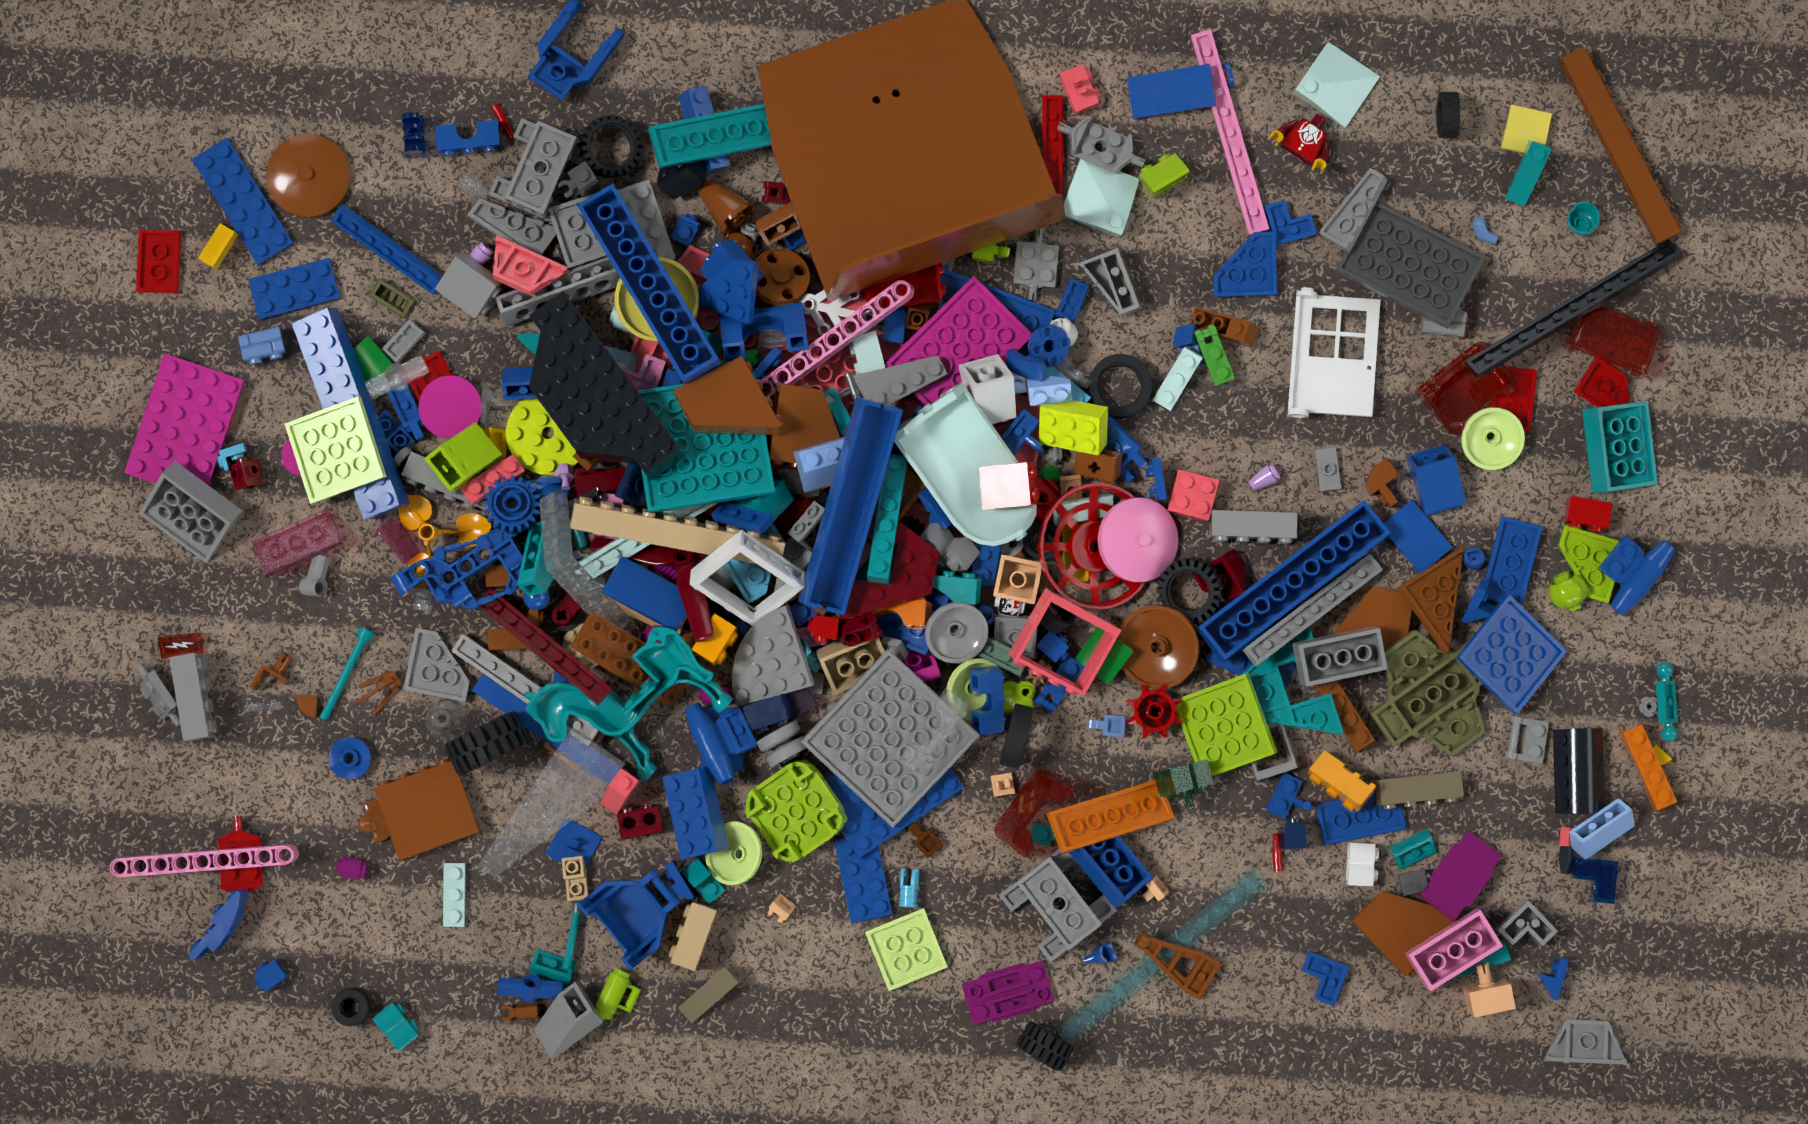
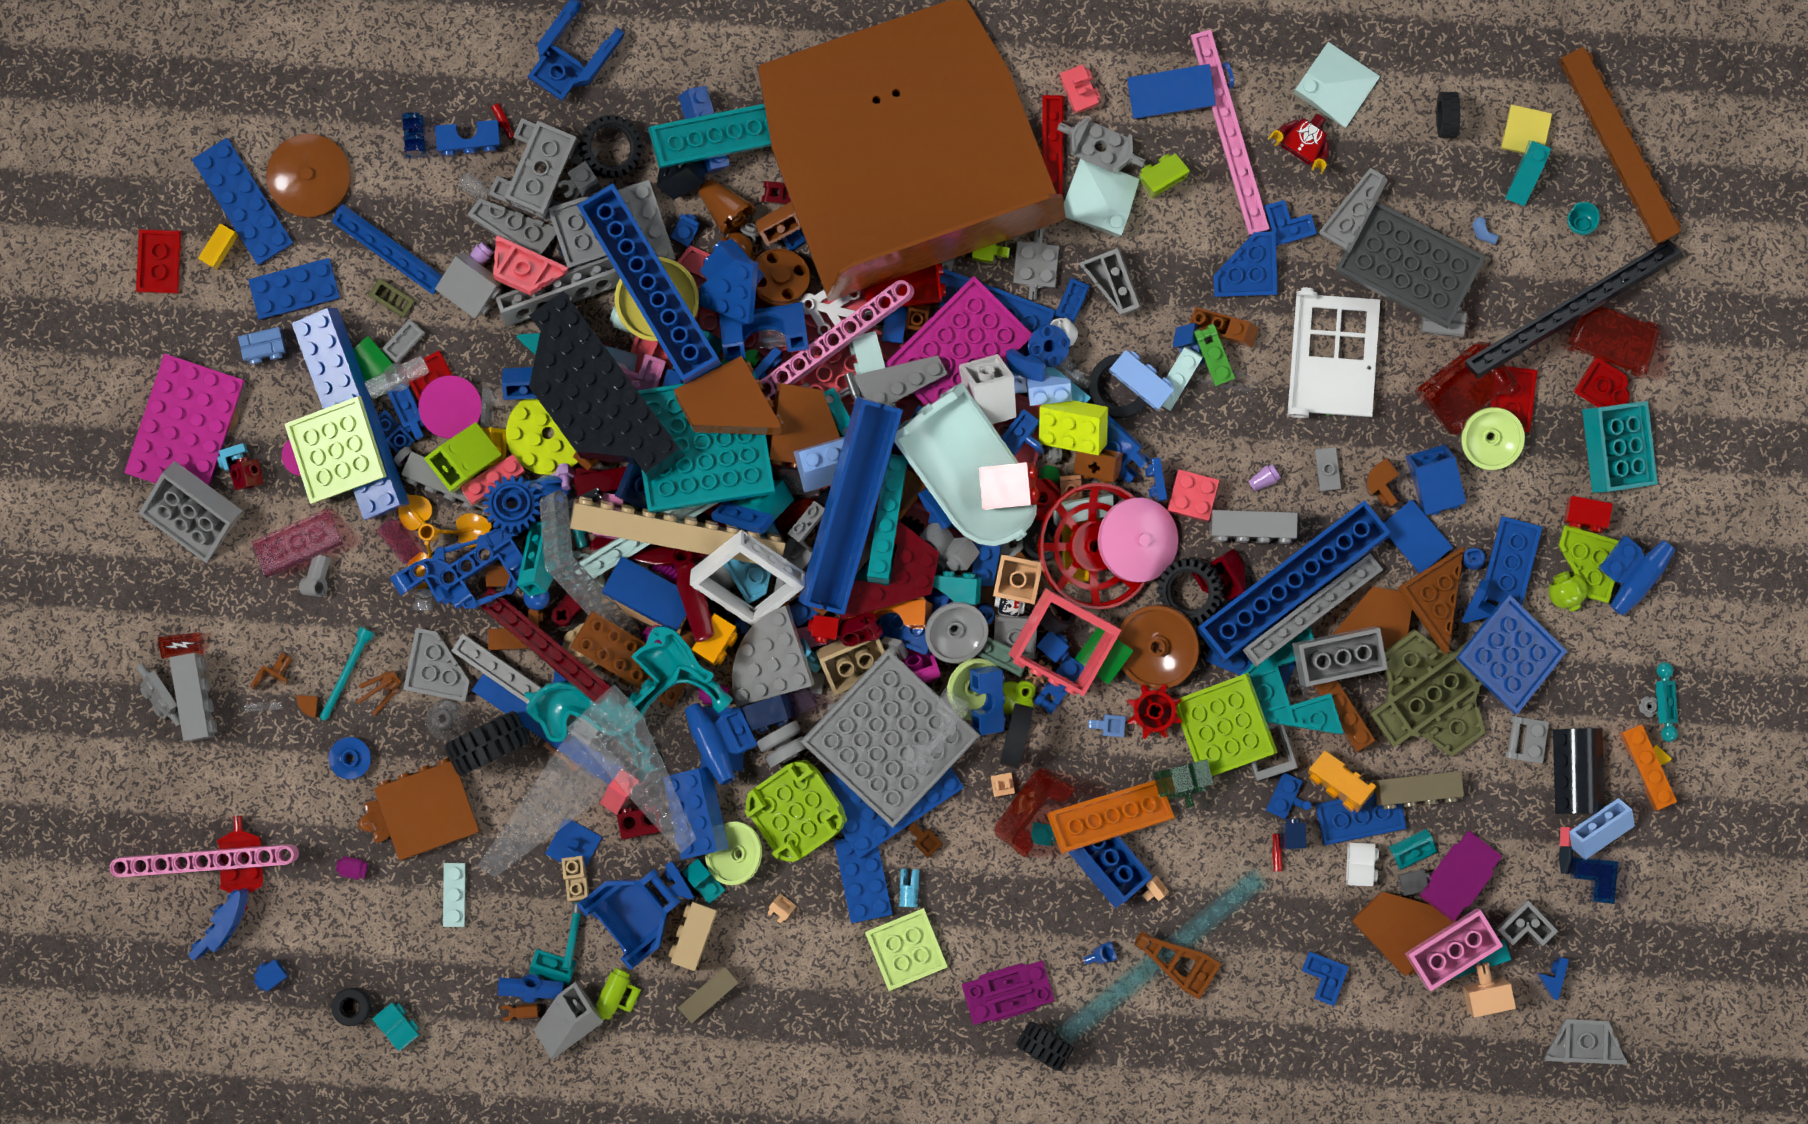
(625, 749): none -> clear wing
(1071, 922): light grey piece -> none
(1142, 379): none -> light blue brick

